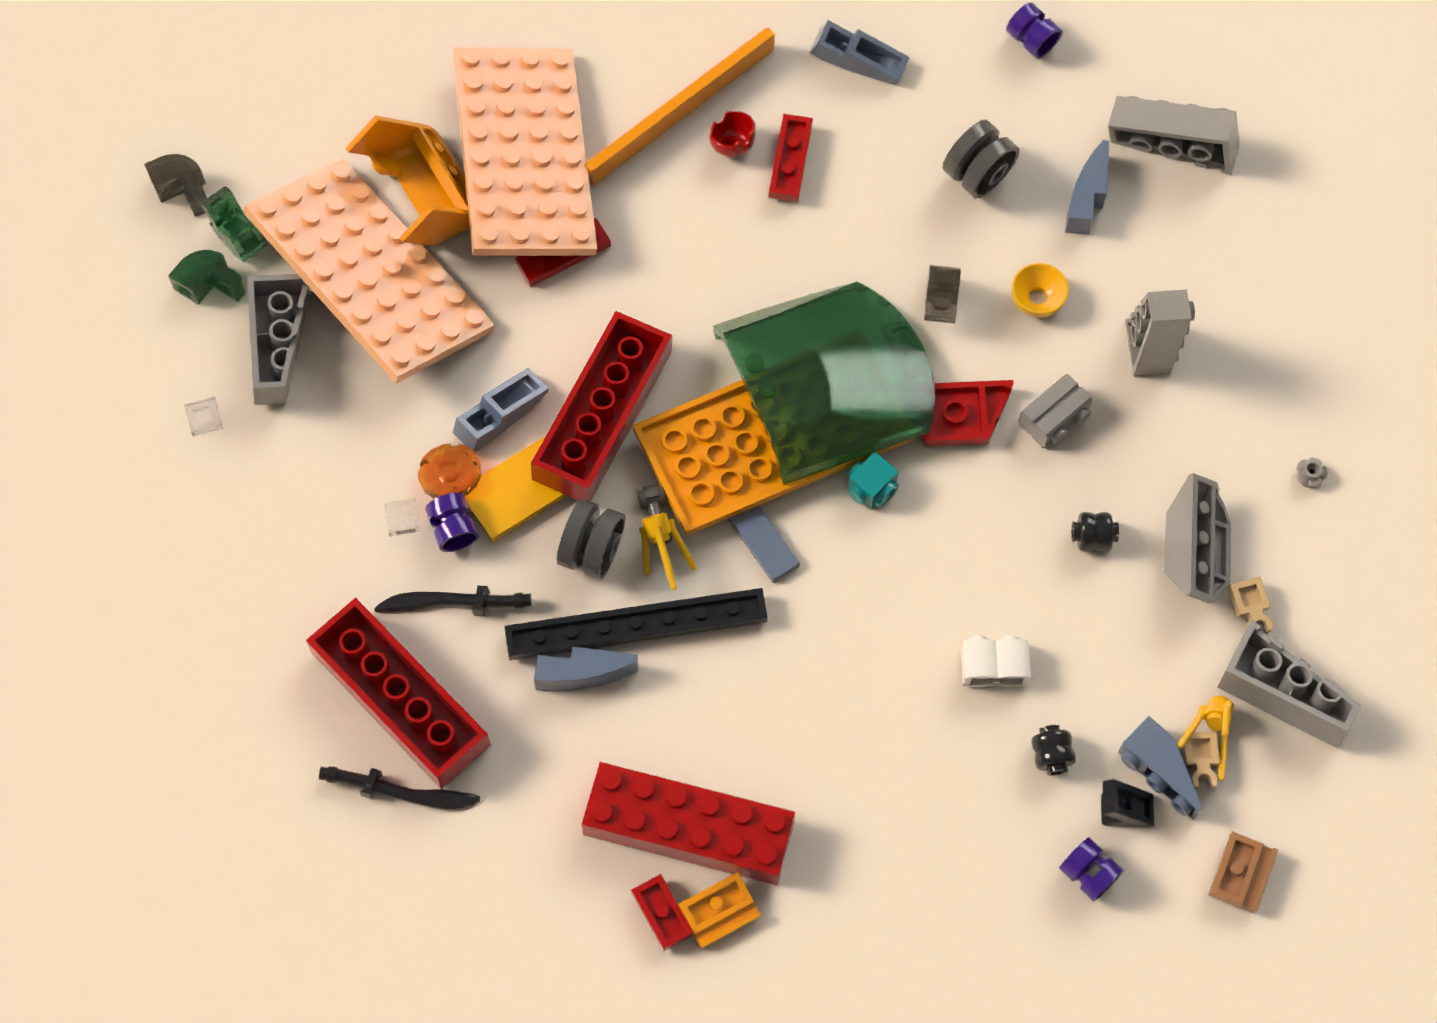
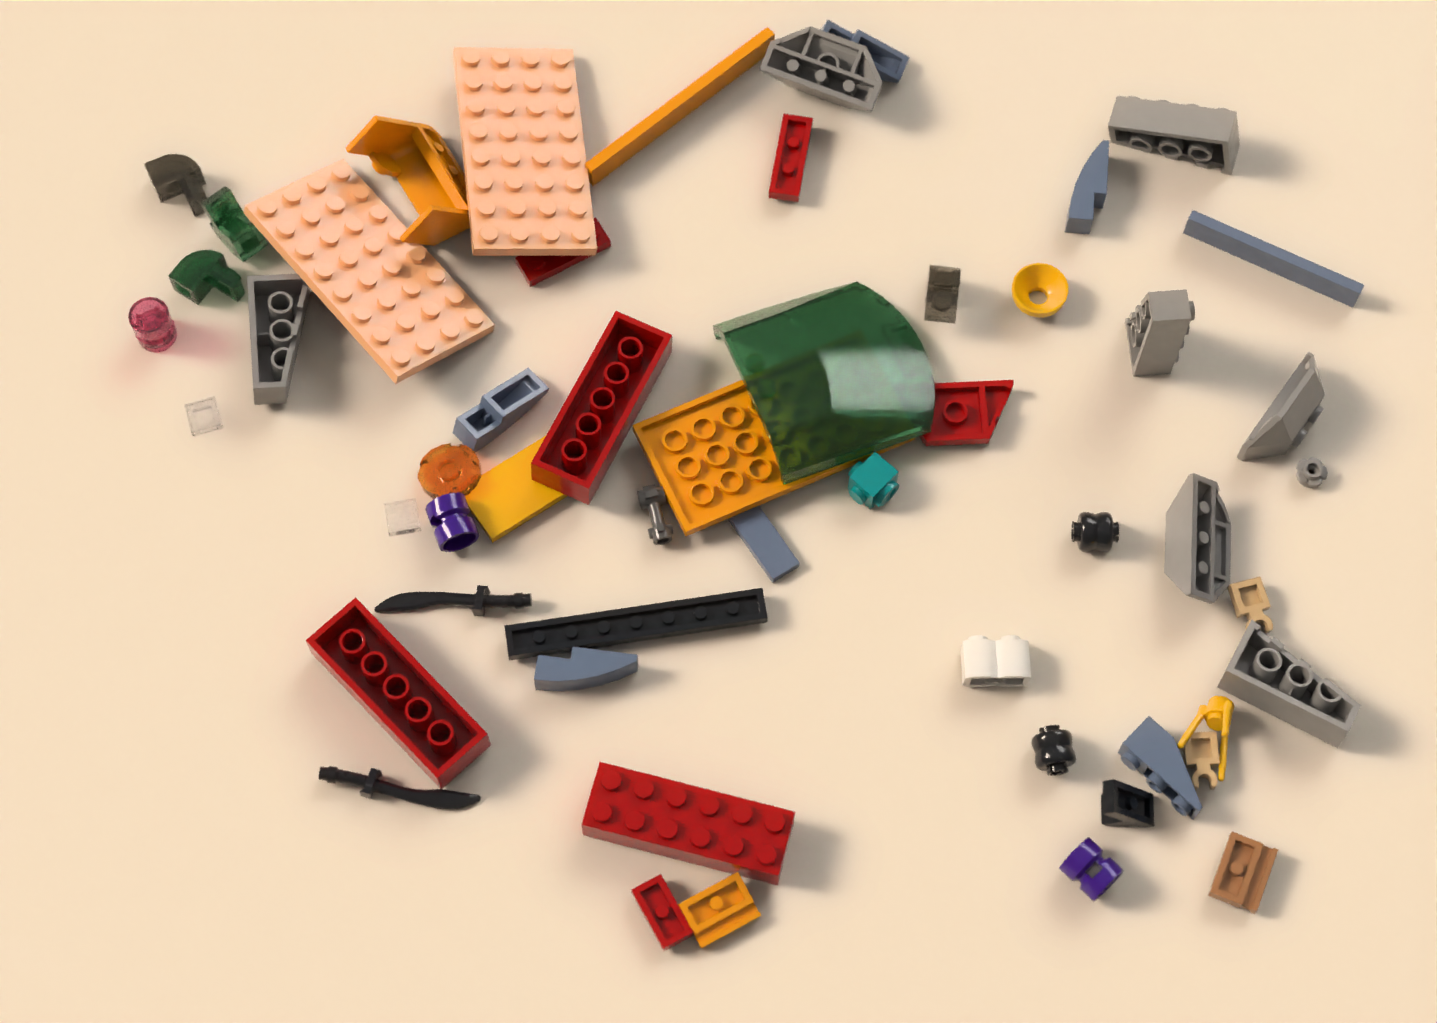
(152, 324): none -> clear pink wheel
(590, 539): dark grey wheel -> none
(657, 530): yellow plant -> none
(733, 134): red hair -> none
(824, 67): none -> light grey wedge
(980, 158): dark grey wheel -> none
(1034, 30): dark purple wheel -> none
(1056, 411): light grey brick -> none
(1273, 258): none -> sand blue tile
(1287, 415): none -> light grey wedge

